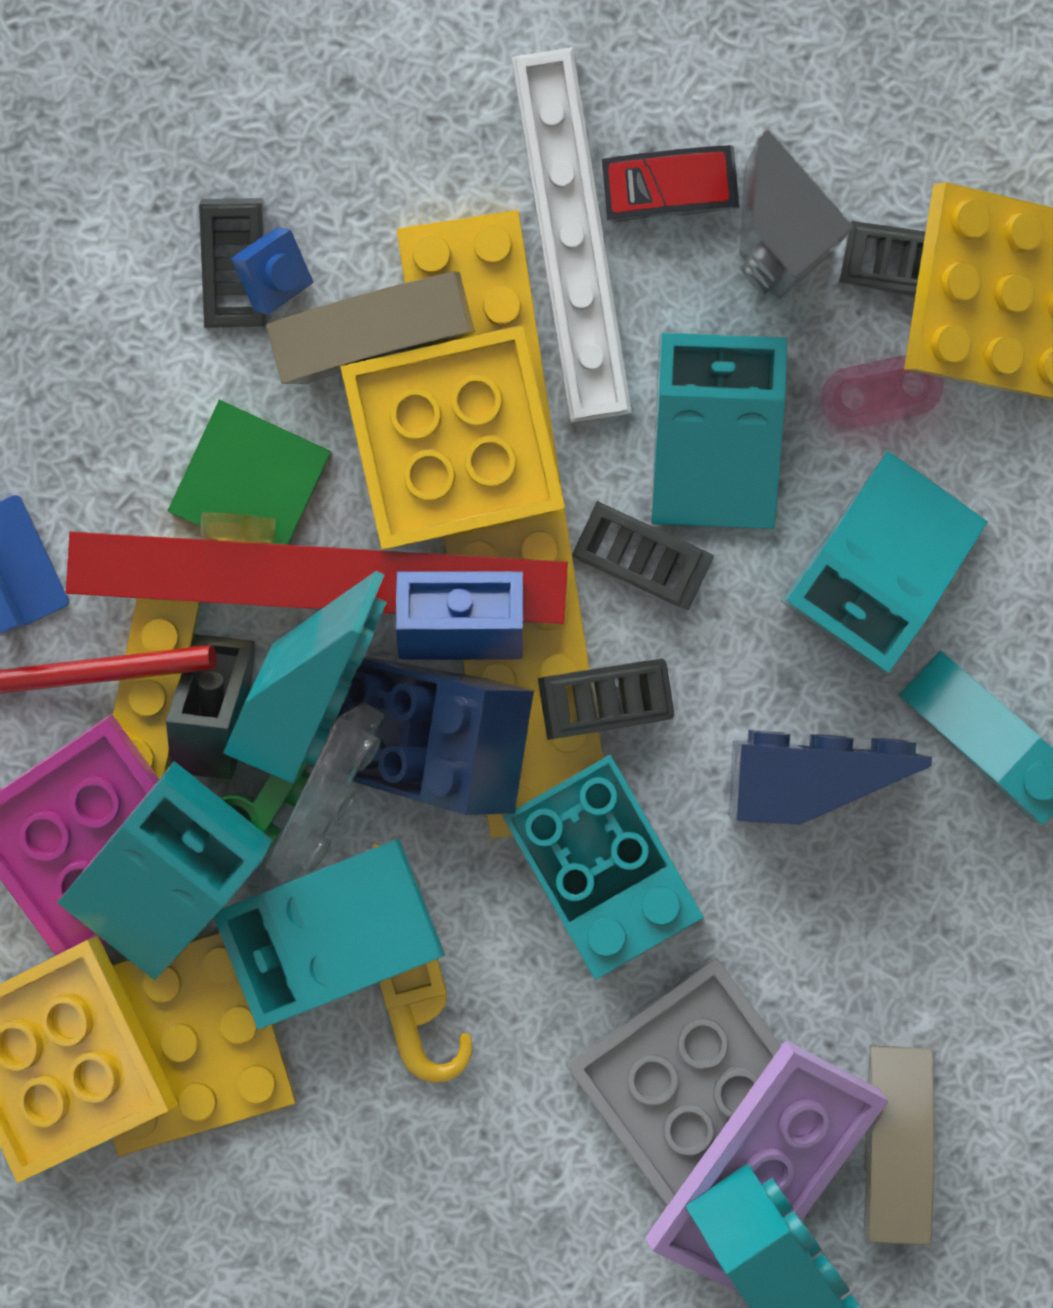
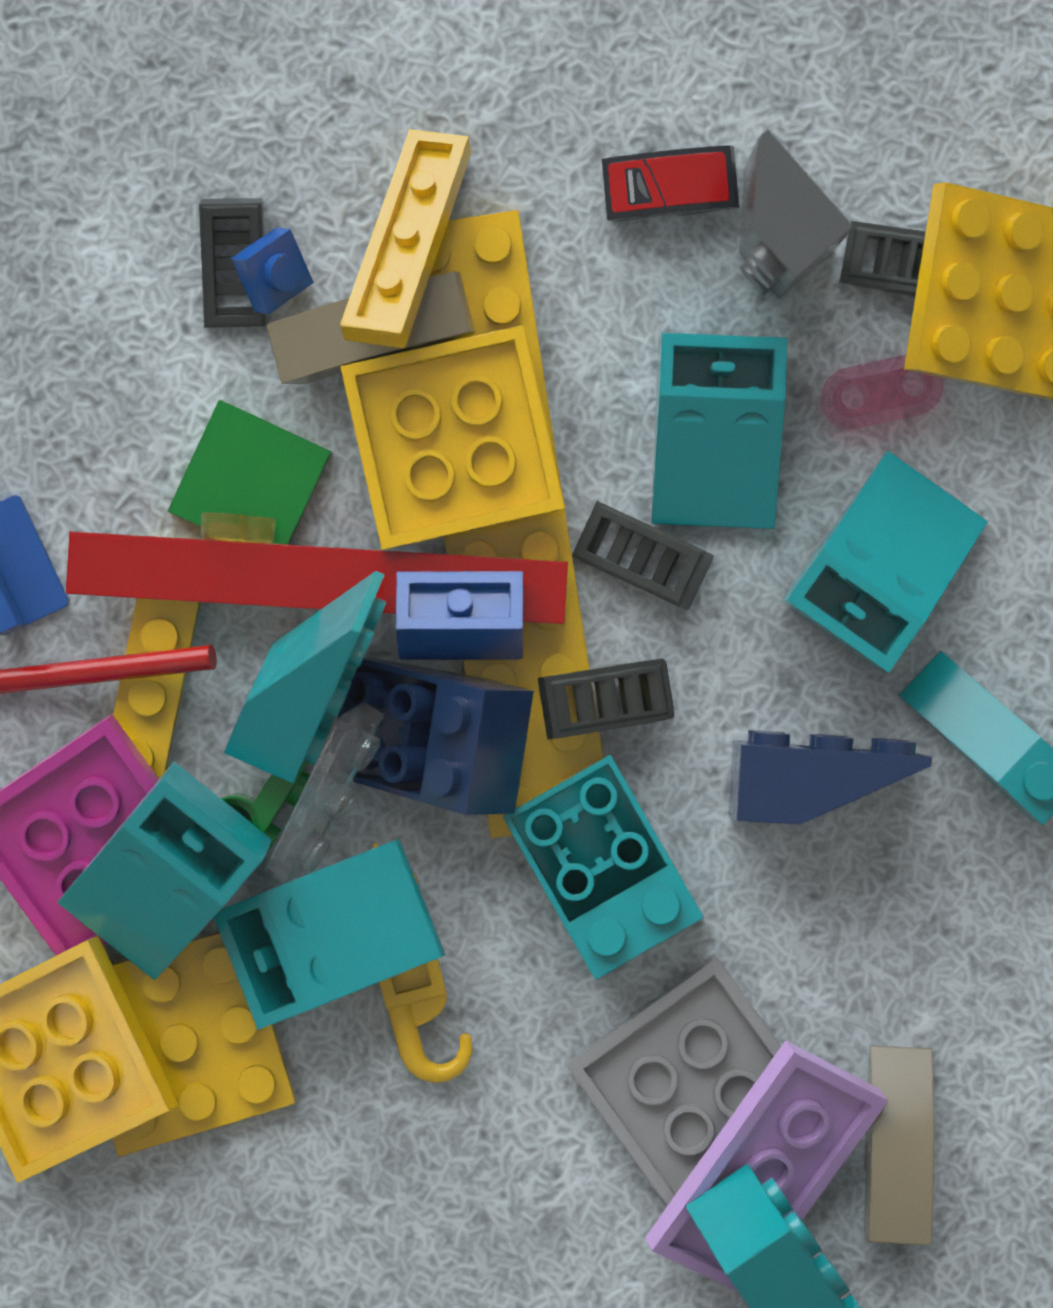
(209, 707): pearl dark grey slope -> none
(406, 239): none -> yellow plate
(571, 235): white tile -> none

